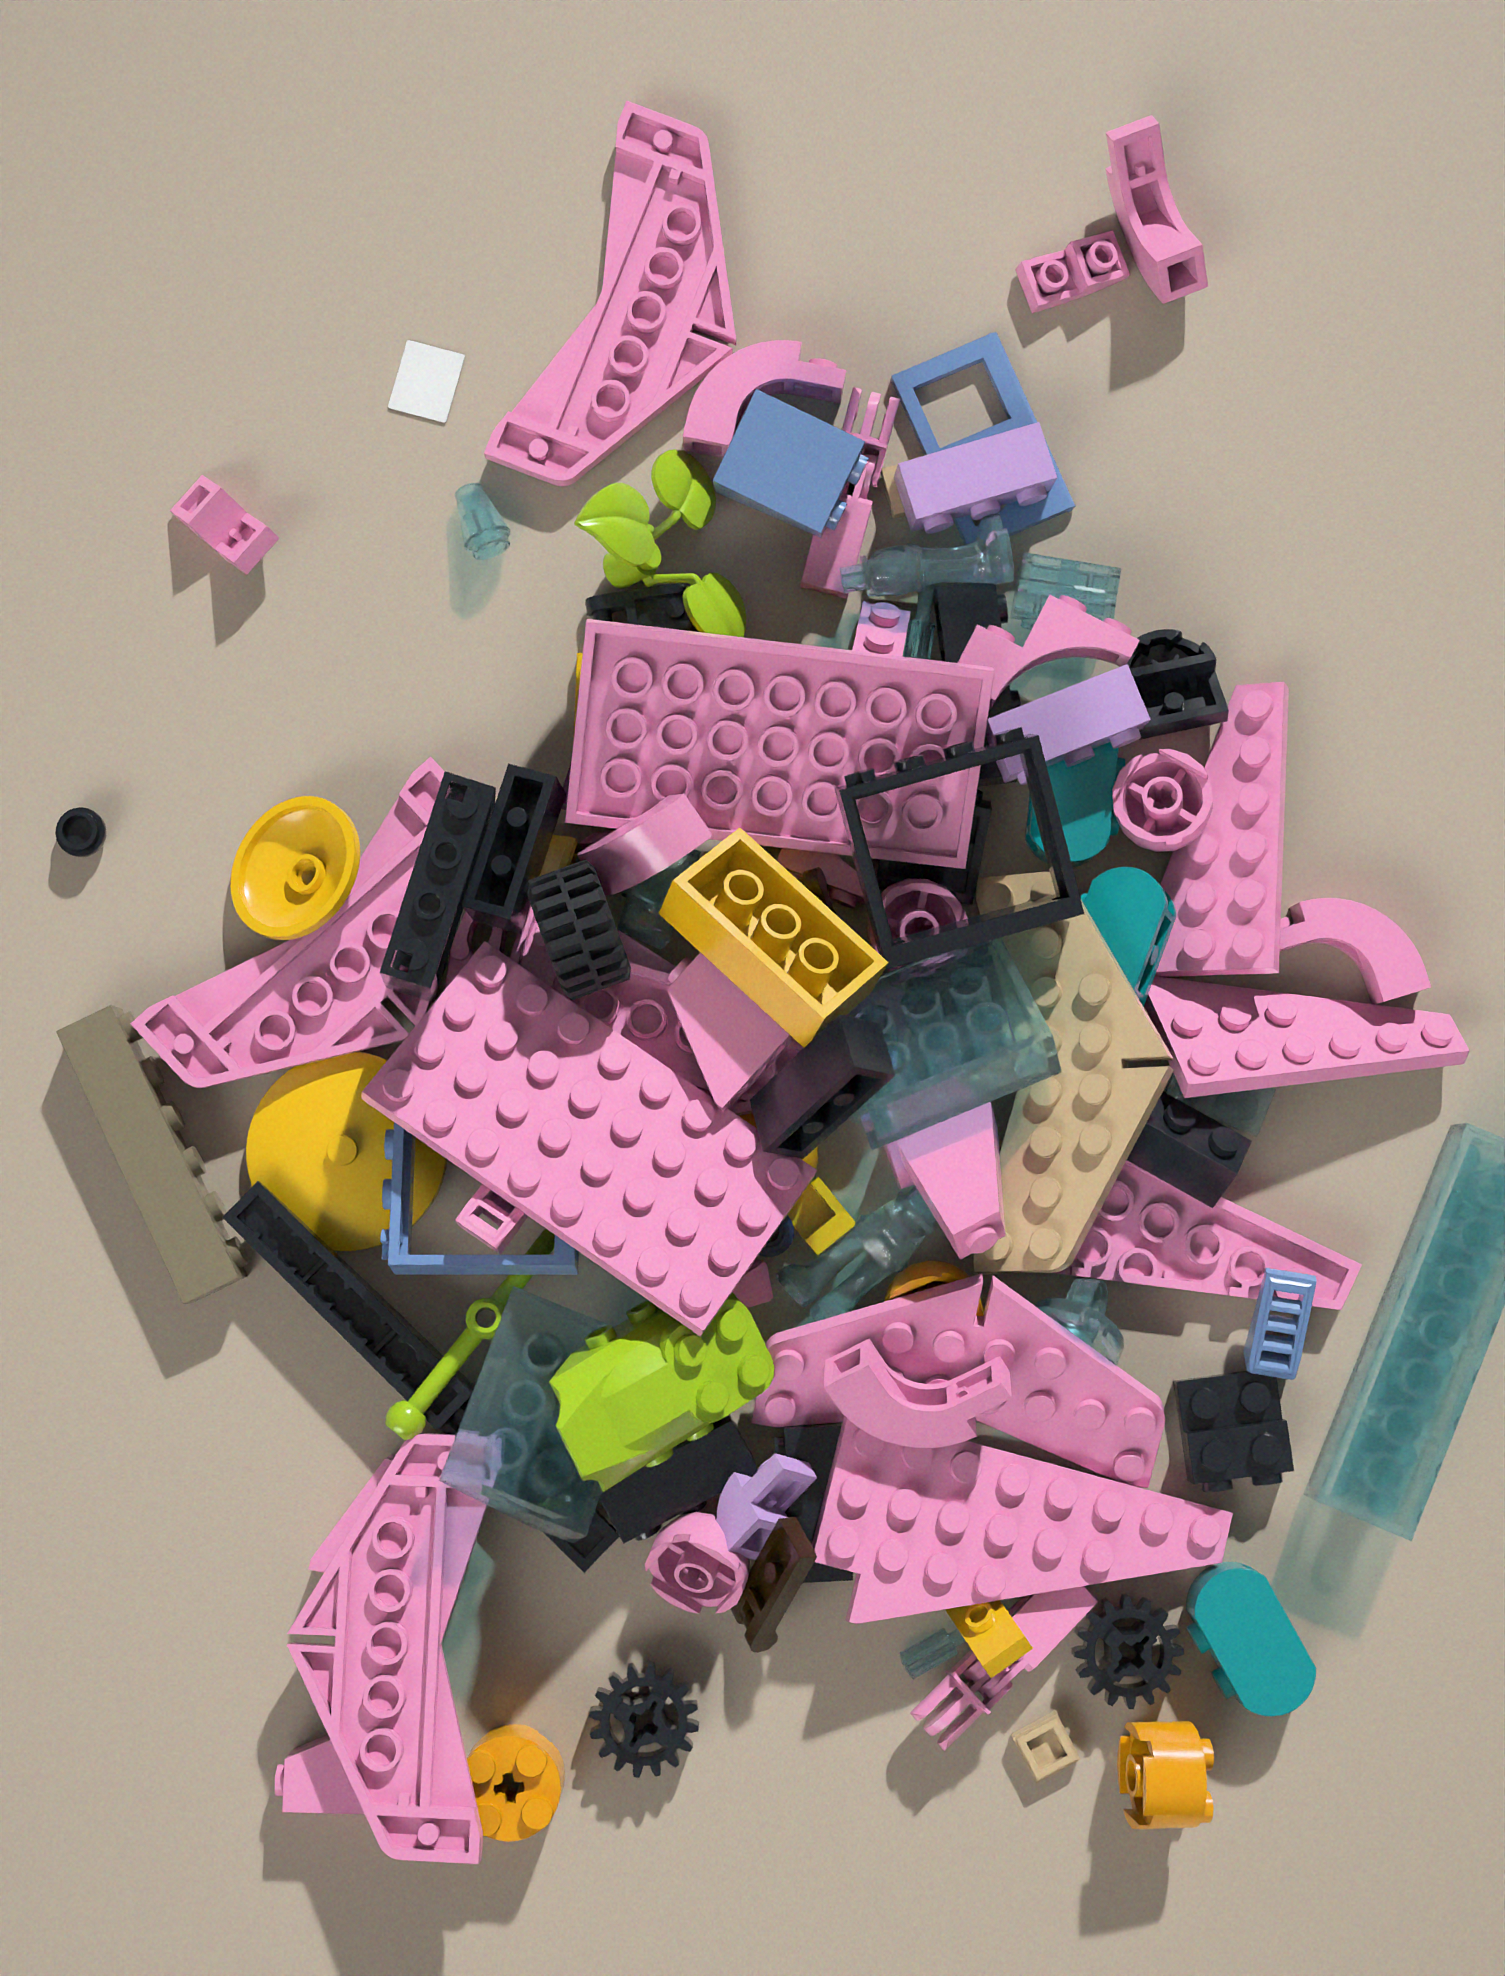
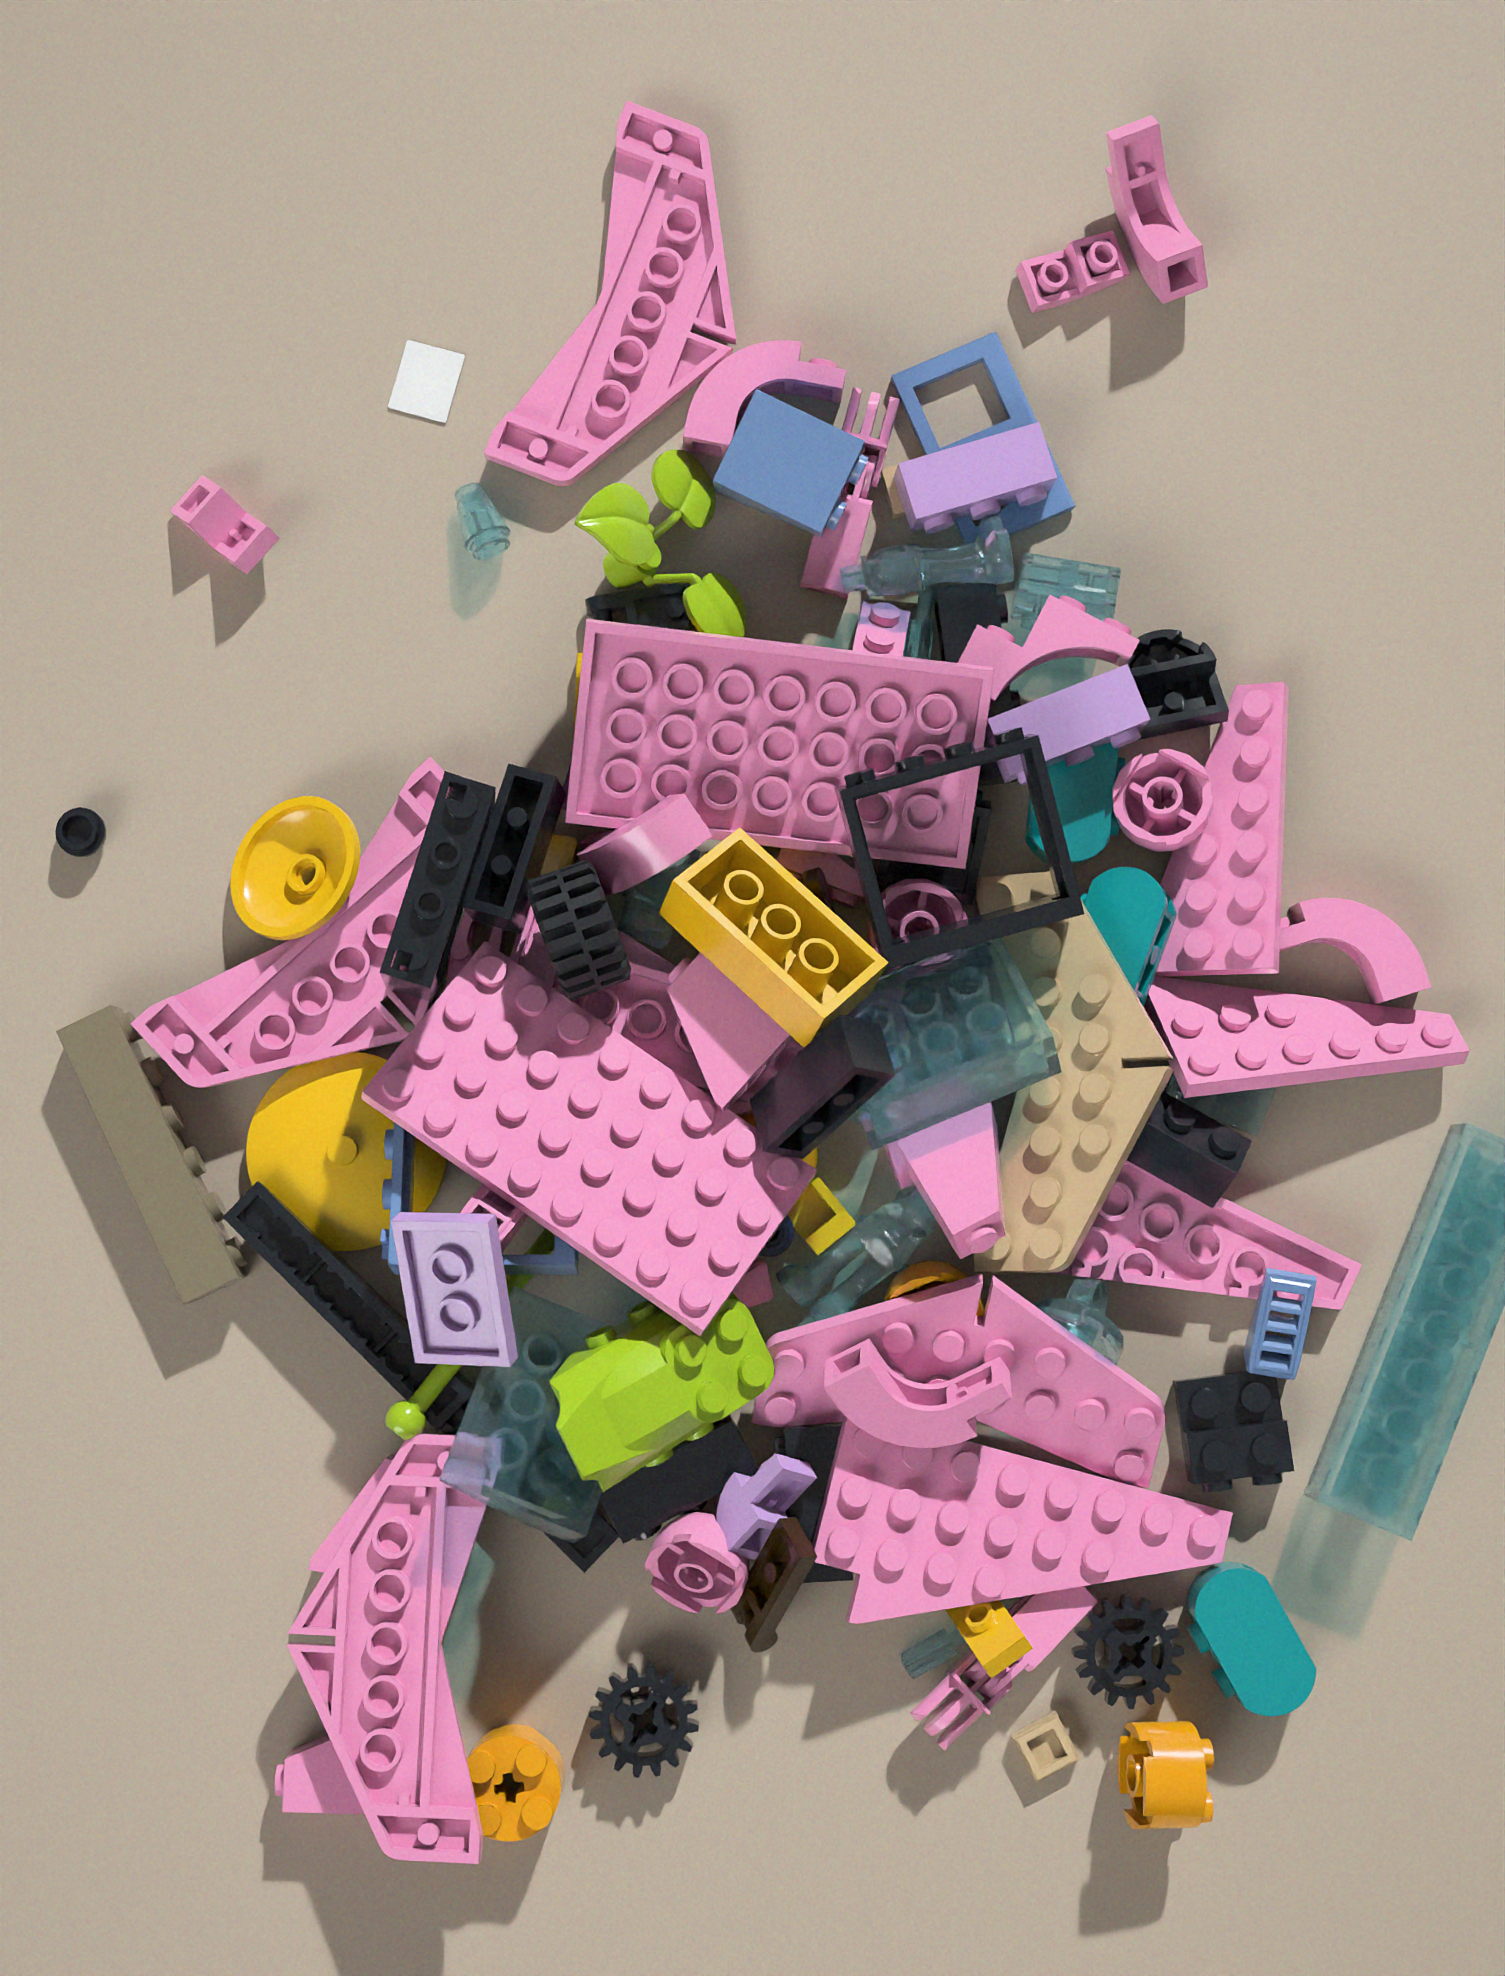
(454, 1288): none -> lavender plate

